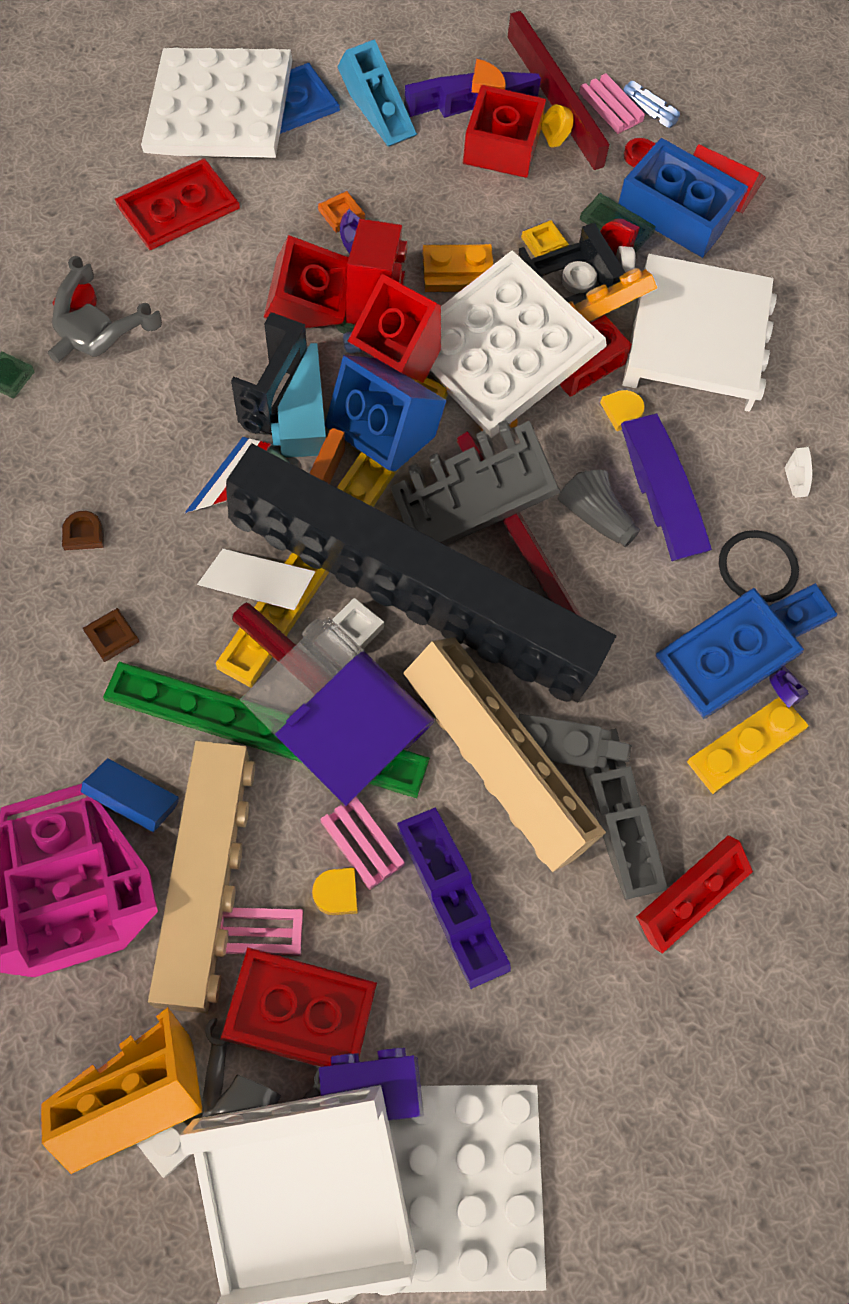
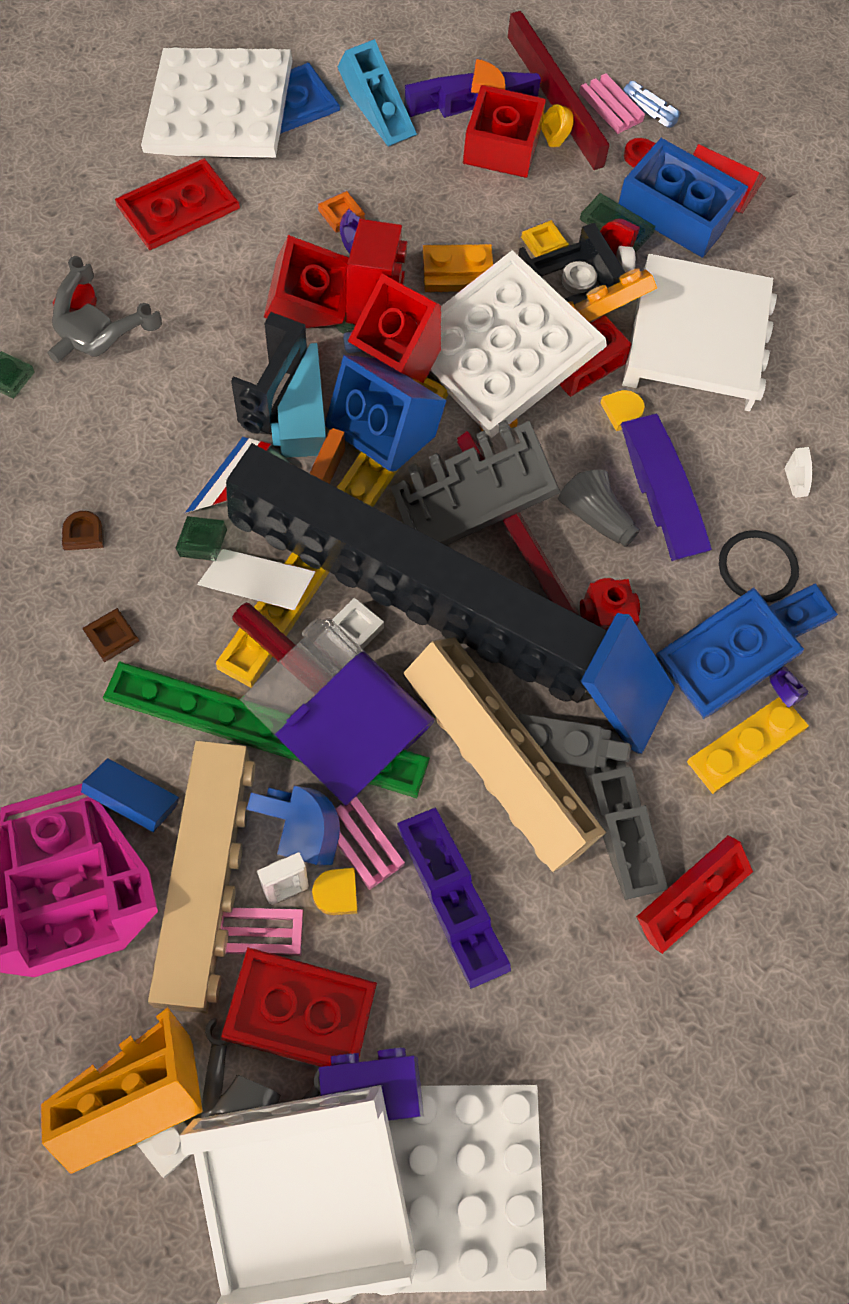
(201, 538): none -> clear green plate
(283, 878): none -> white plate
(309, 825): none -> blue brick
(606, 599): none -> red brick
(628, 682): none -> blue tile

